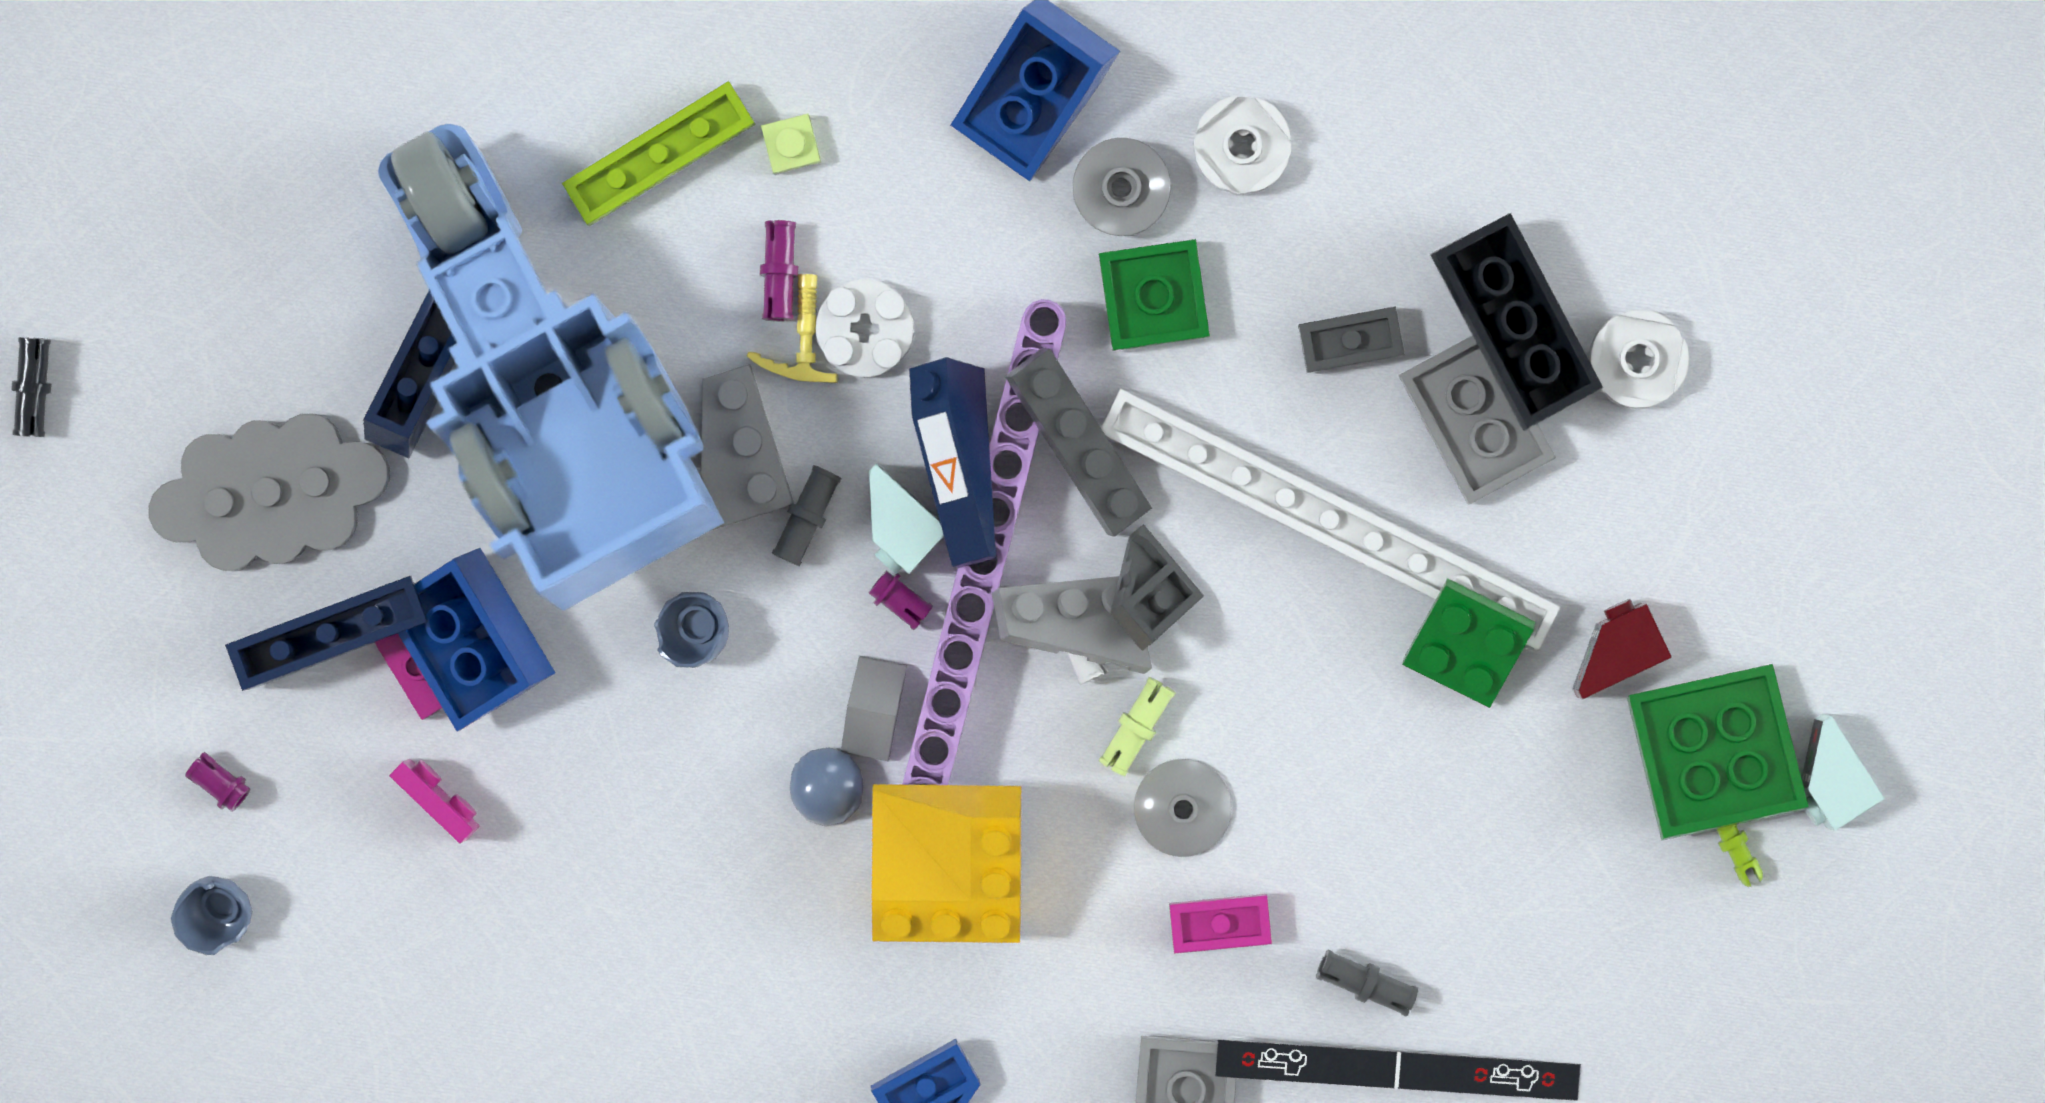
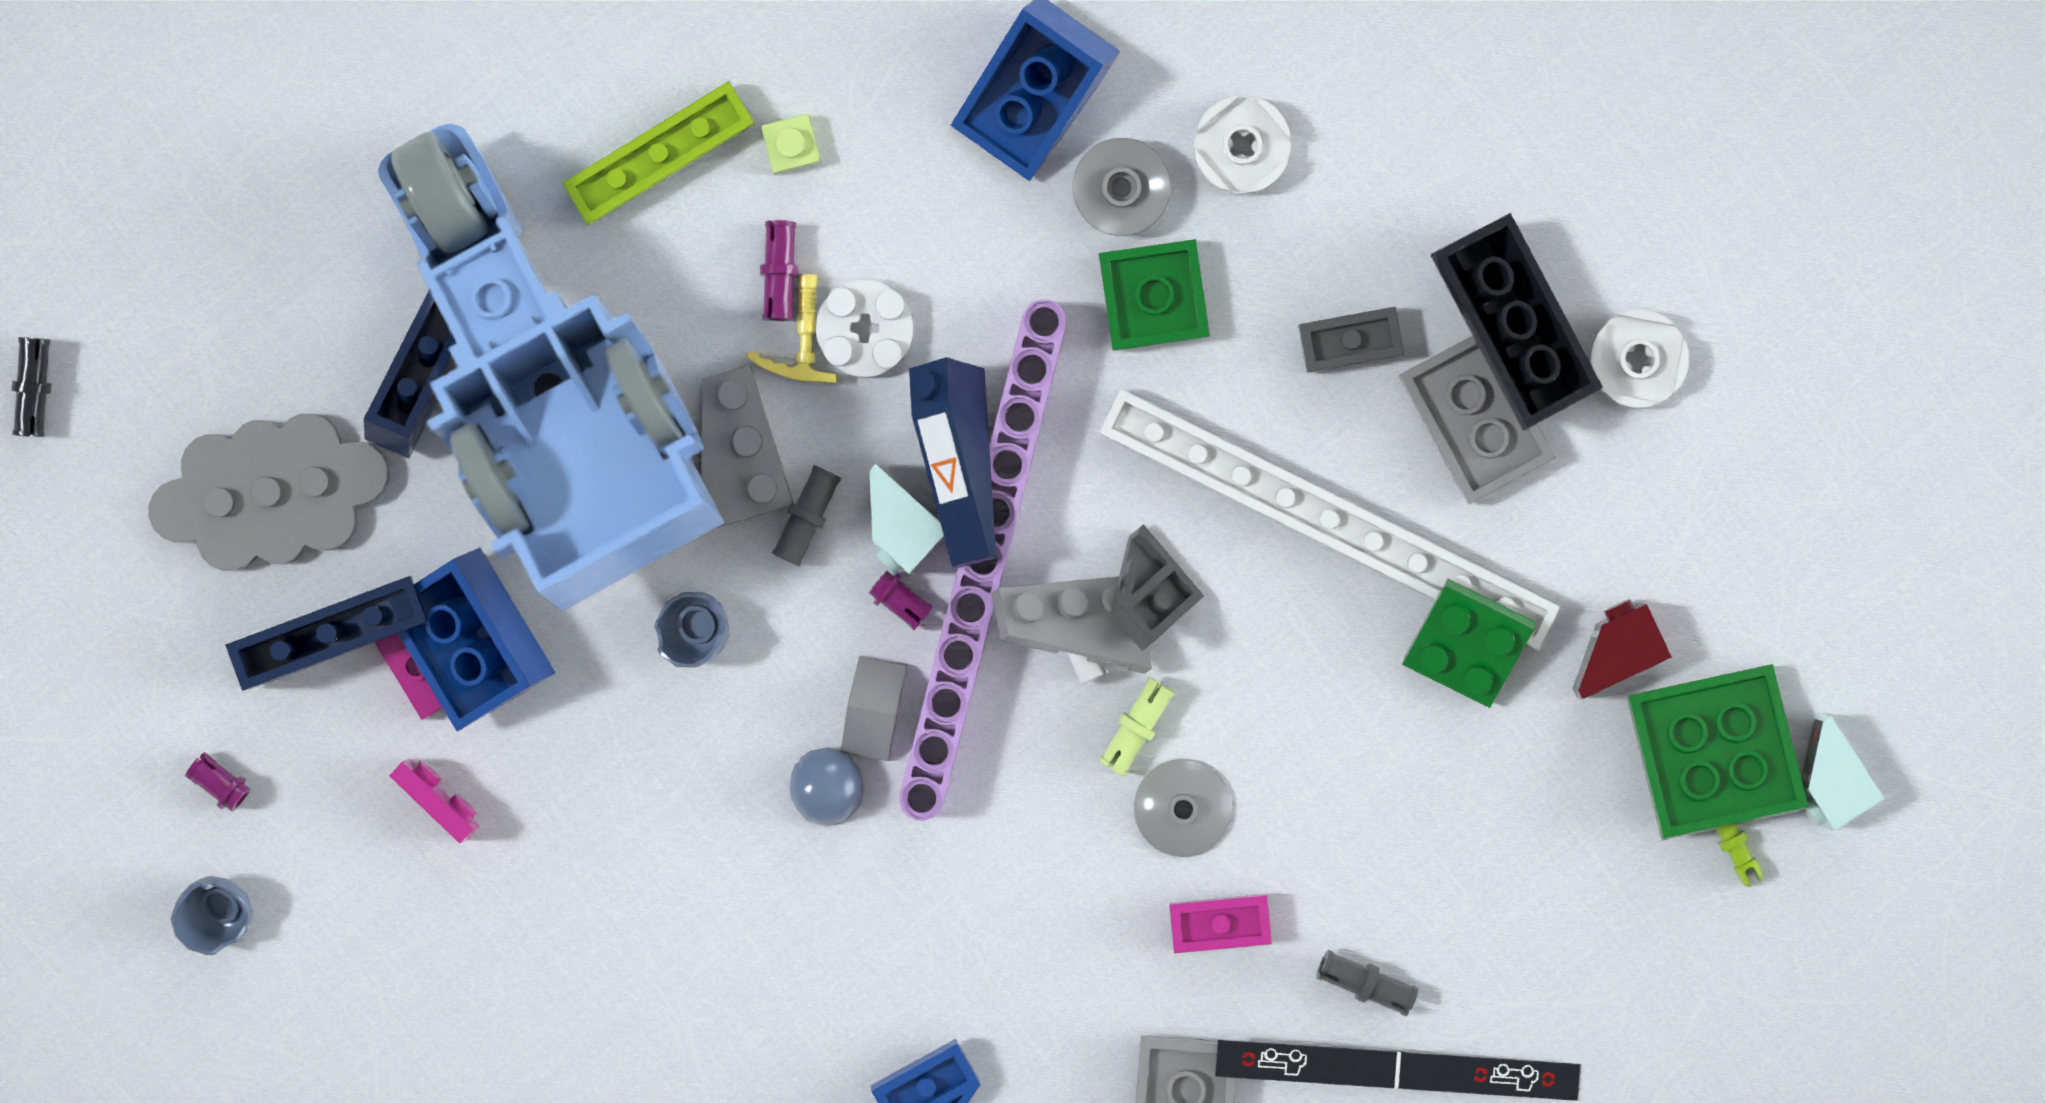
(946, 863): yellow slope -> none
(1078, 442): dark grey plate -> none

